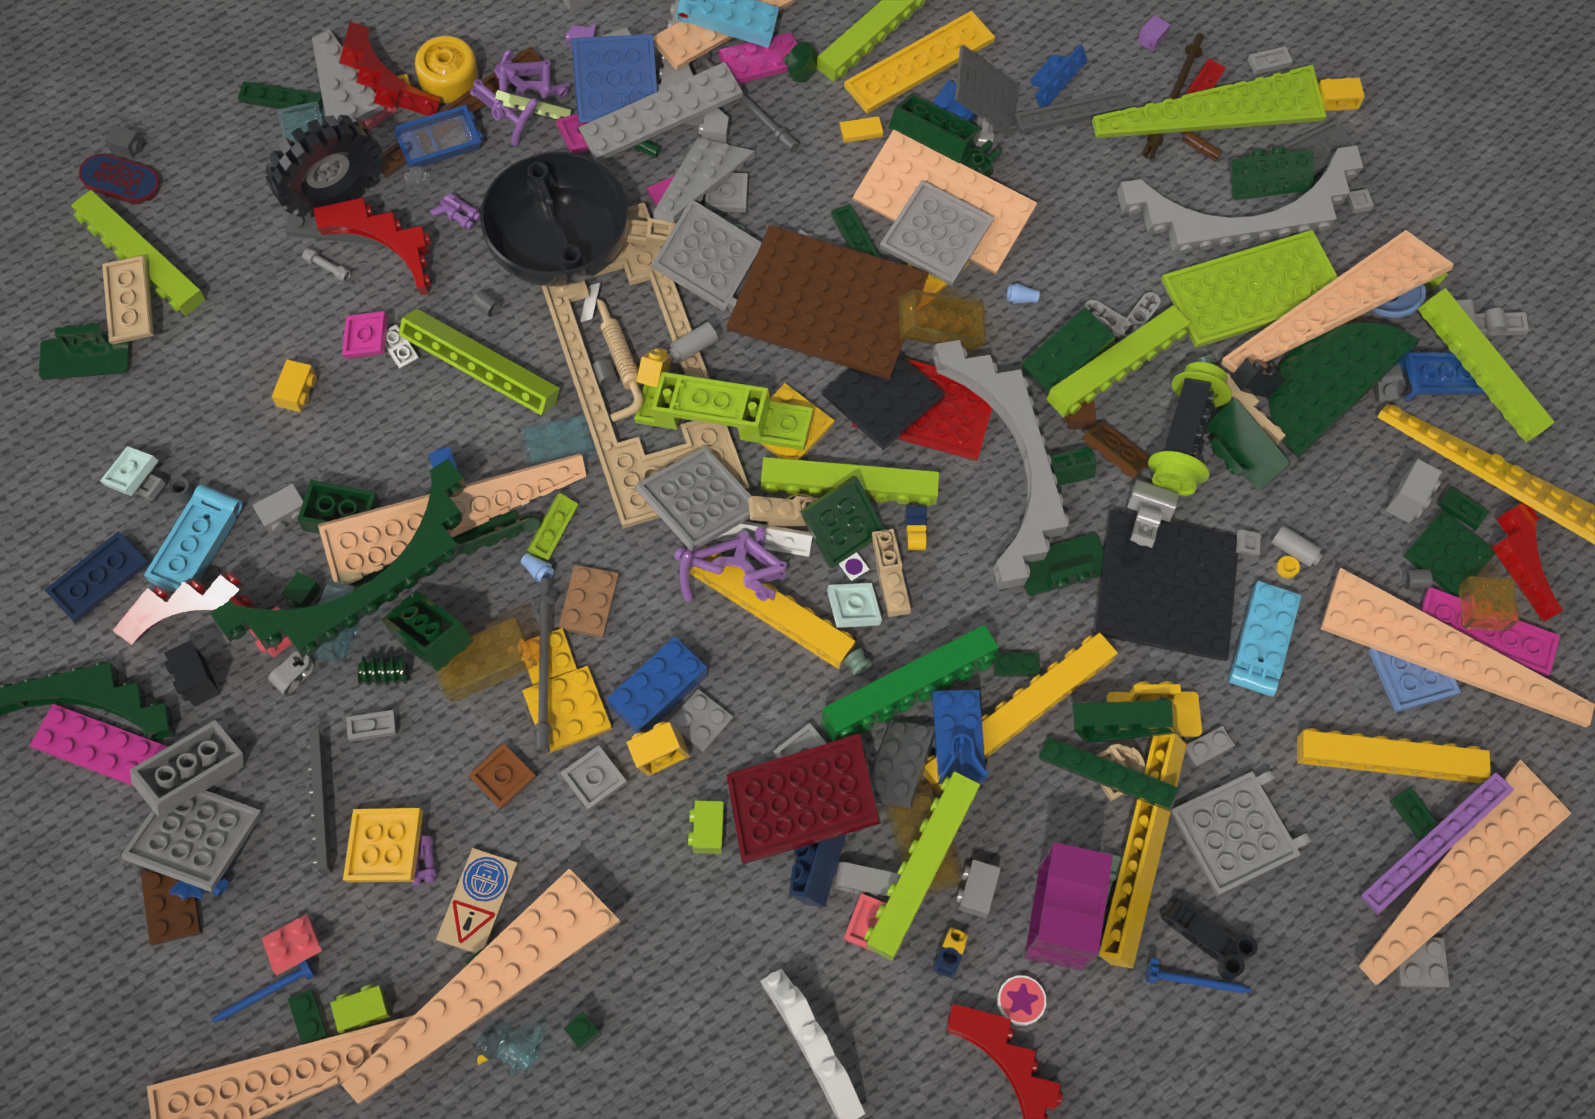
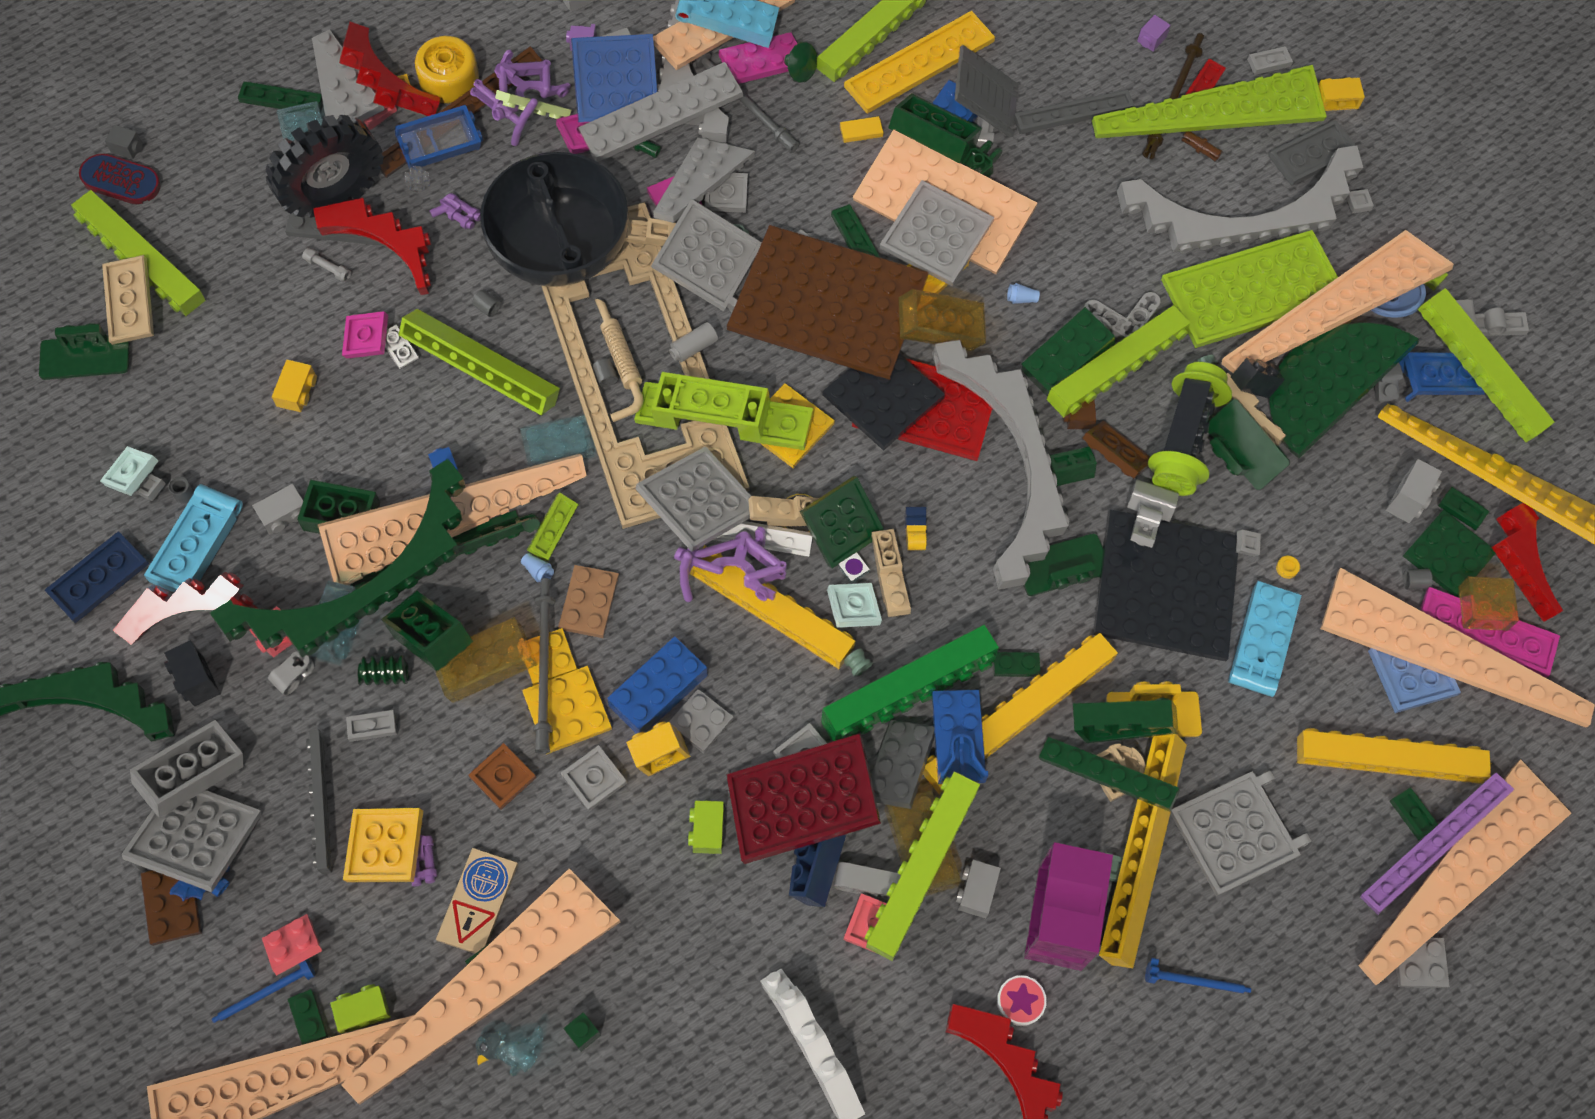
(92, 744): dark pink plate -> none
(300, 591): dark green brick -> none
(589, 304): white sticker -> none
(652, 366): yellow brick -> none
(821, 477): lime brick -> none
(951, 953): leg -> none
(1057, 74): blue bracket -> none
(1208, 747): light grey plate -> none
(1210, 937): black piece -> none
(1272, 173): dark green bracket -> none
(1297, 546): light grey brick -> none

